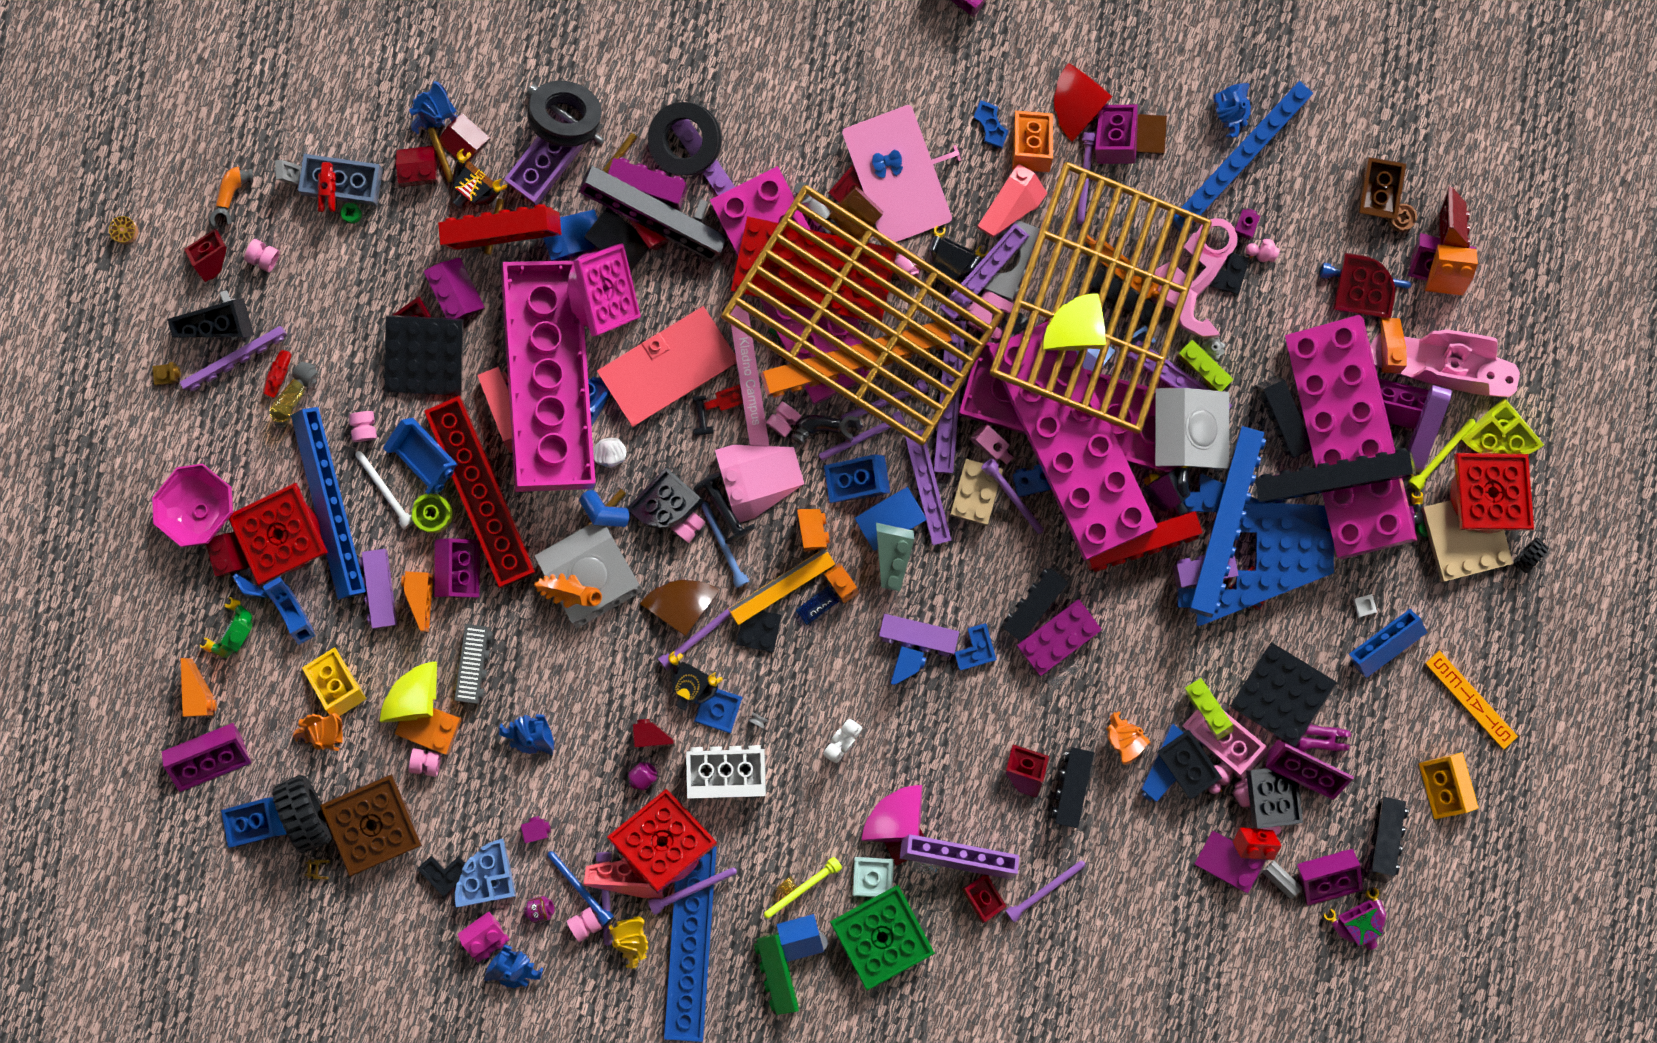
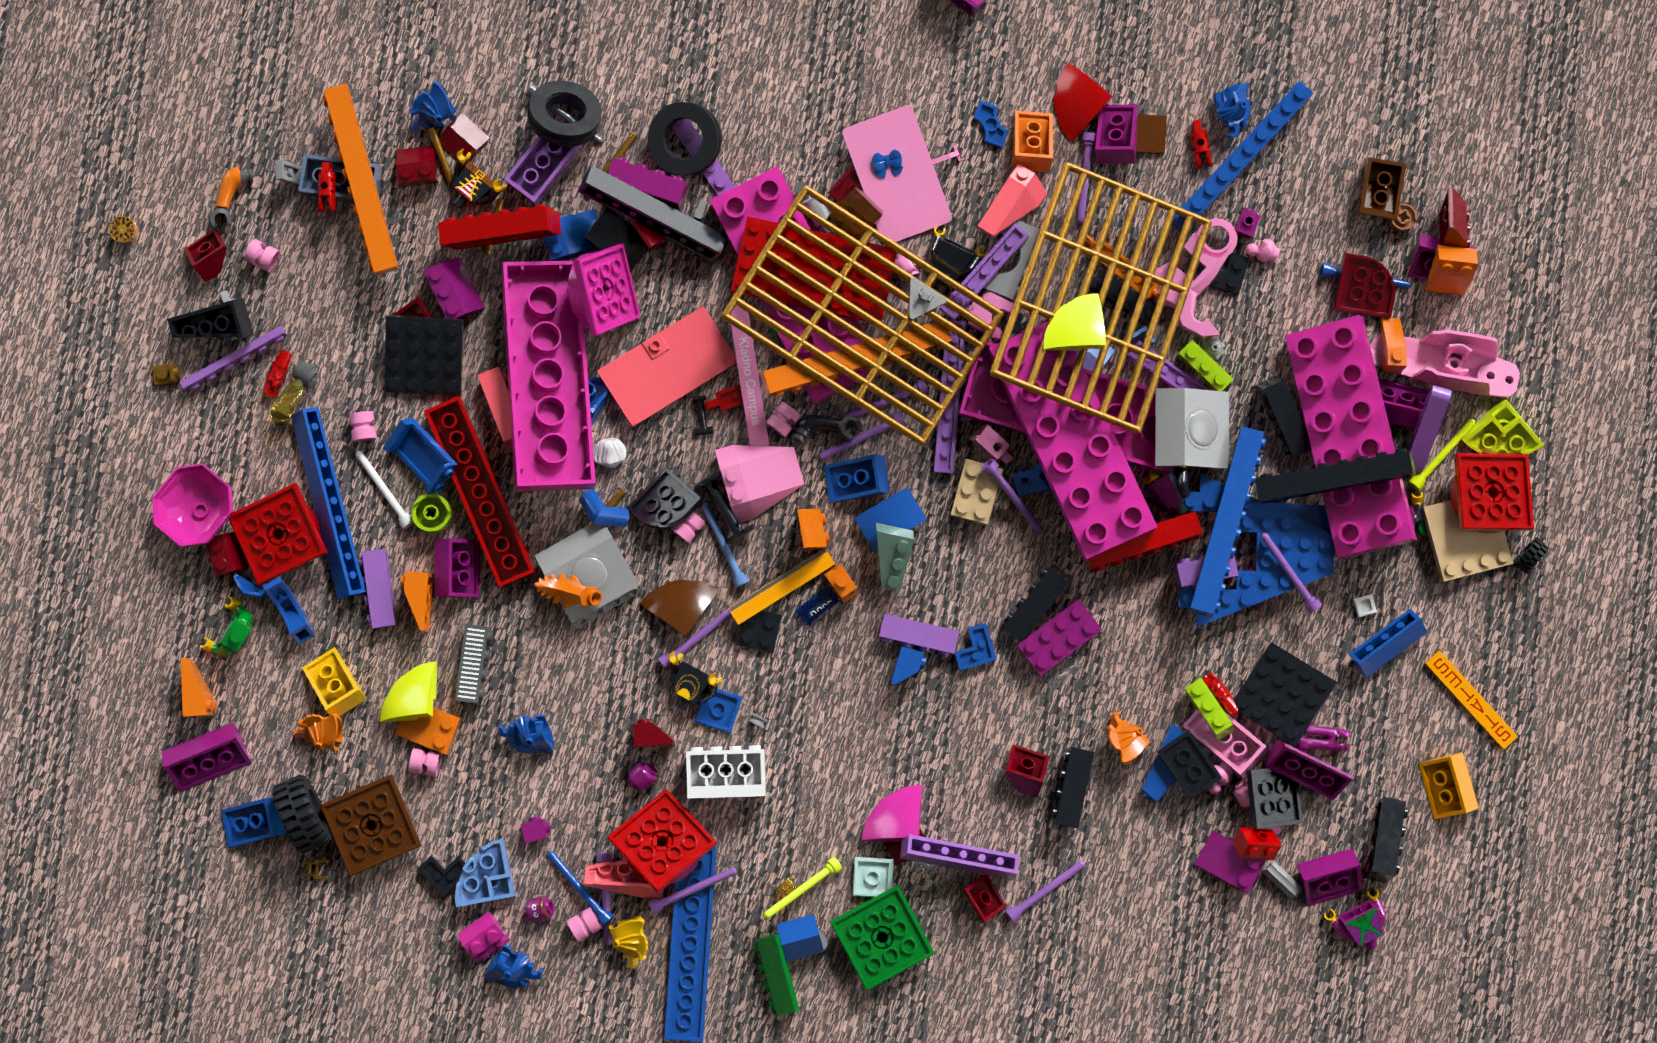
(353, 216): green wheel -> none
(361, 179): none -> orange brick
(842, 741): white gear -> none
(922, 299): none -> light grey piece
(928, 491): medium lavender plate -> none
(1197, 136): none -> red hinge
(1221, 694): none -> red hinge
(1311, 602): none -> medium lavender piece

